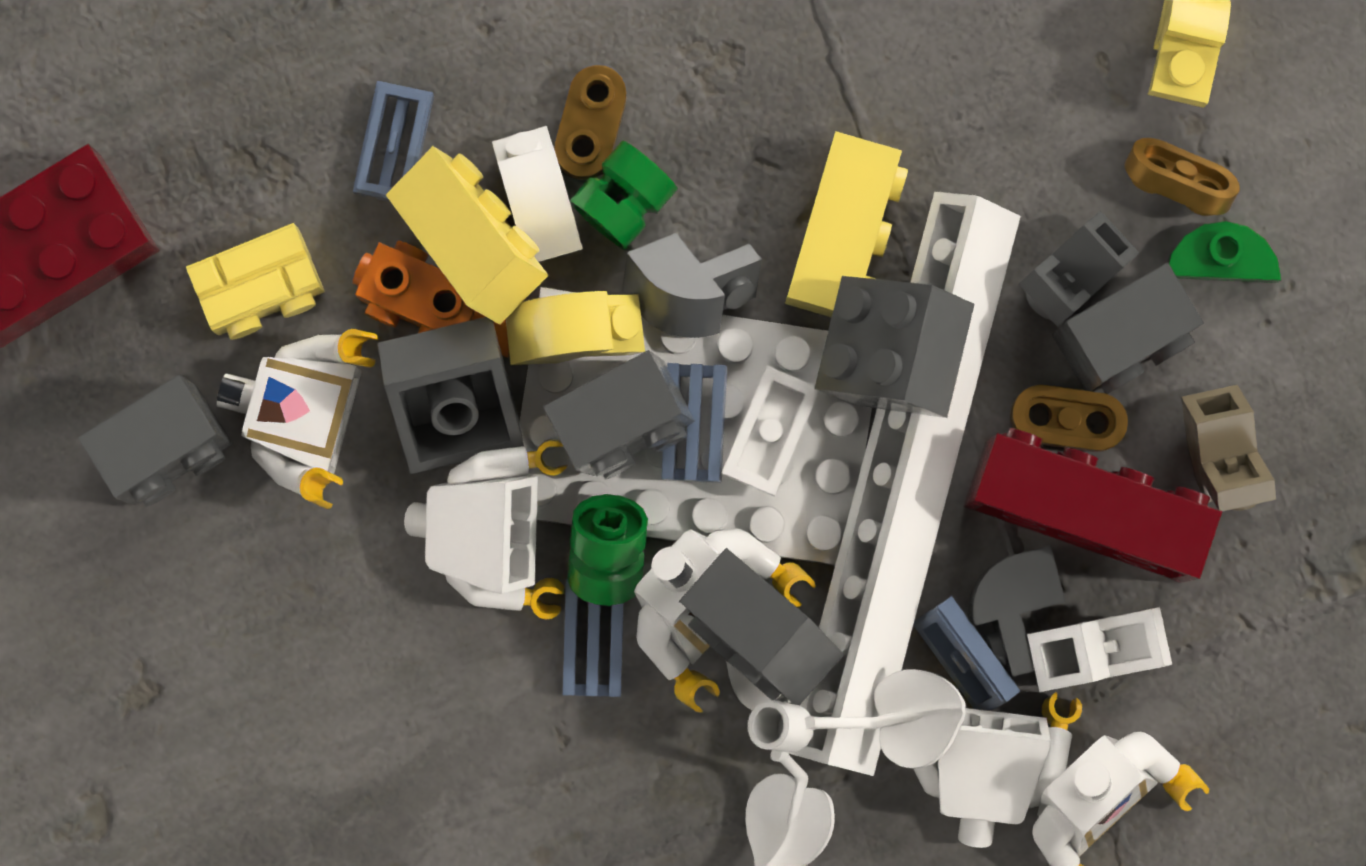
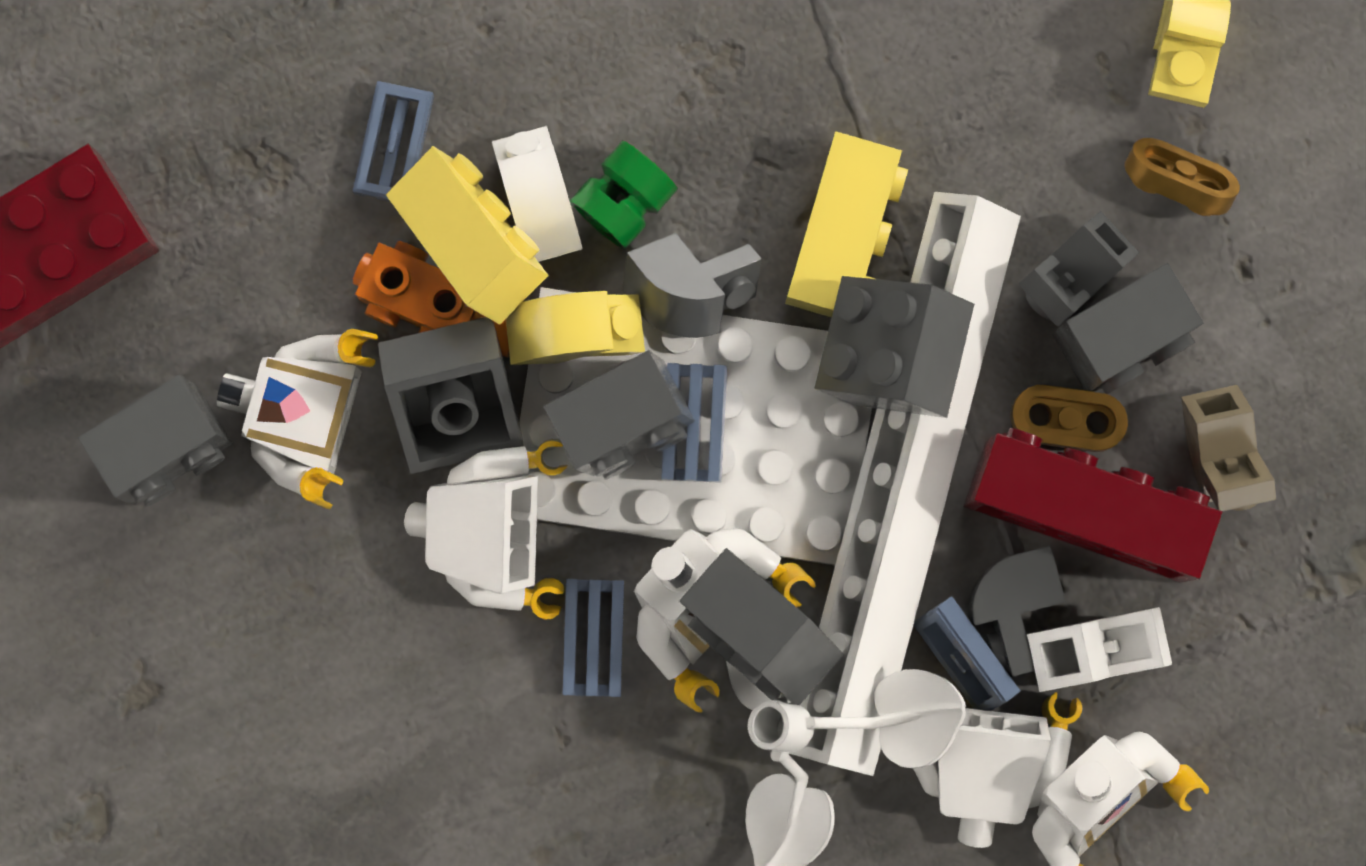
(256, 281): light yellow brick -> none
(590, 121): pearl gold plate -> none
(607, 549): green wheel -> none
(770, 431): white plate -> none
(1226, 254): green plate -> none

